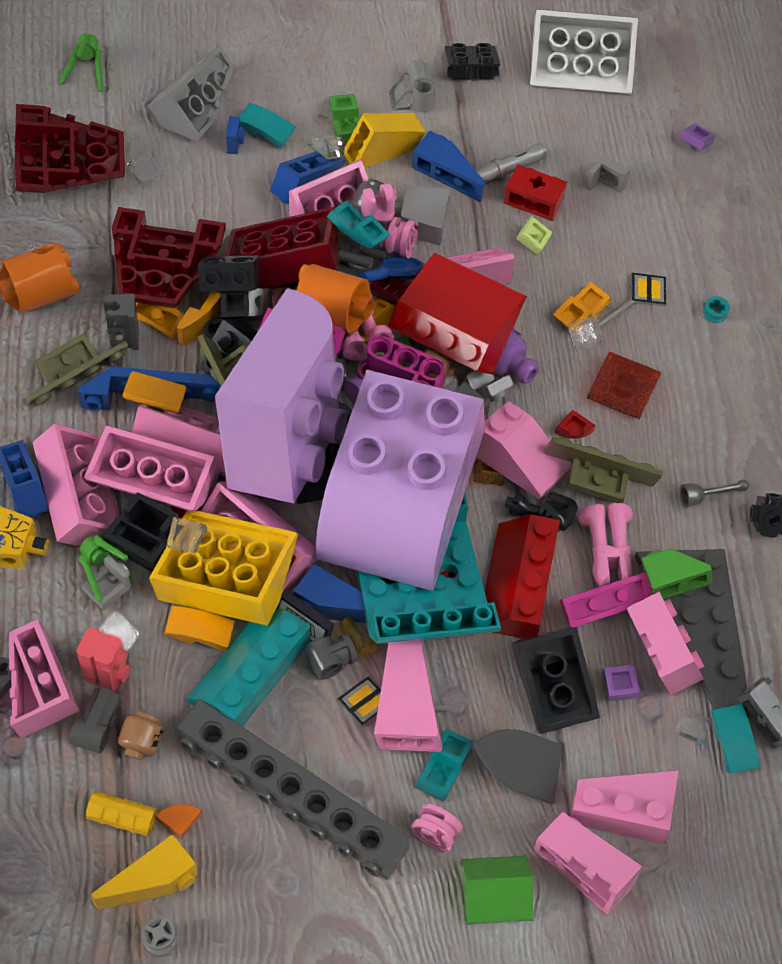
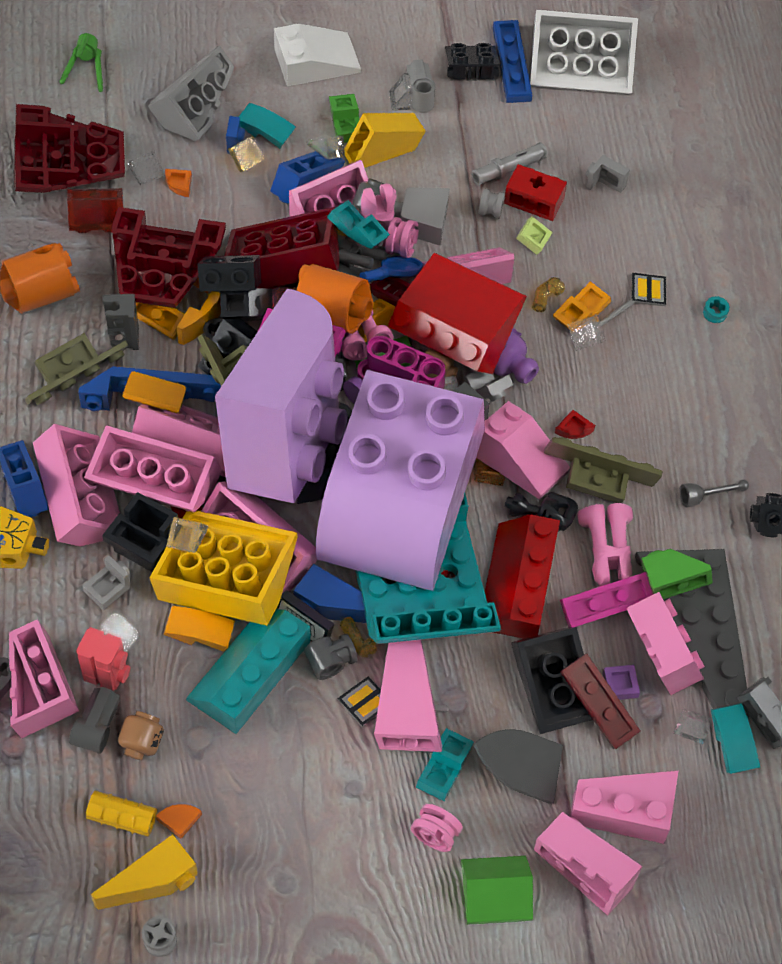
(93, 208): none -> clear red brick
(93, 552): bright green plant -> none
(179, 181): none -> orange tile
(207, 721): dark grey brick -> none
(246, 153): none -> clear yellow plate
(313, 53): none -> white slope
(445, 163): blue slope -> none
(491, 203): none -> light grey wheel
(512, 61): none -> blue tile
(542, 292): none -> clear yellow arm
(600, 701): none -> dark red tile
(624, 385): clear red plate -> none
(697, 136): medium lavender tile -> none

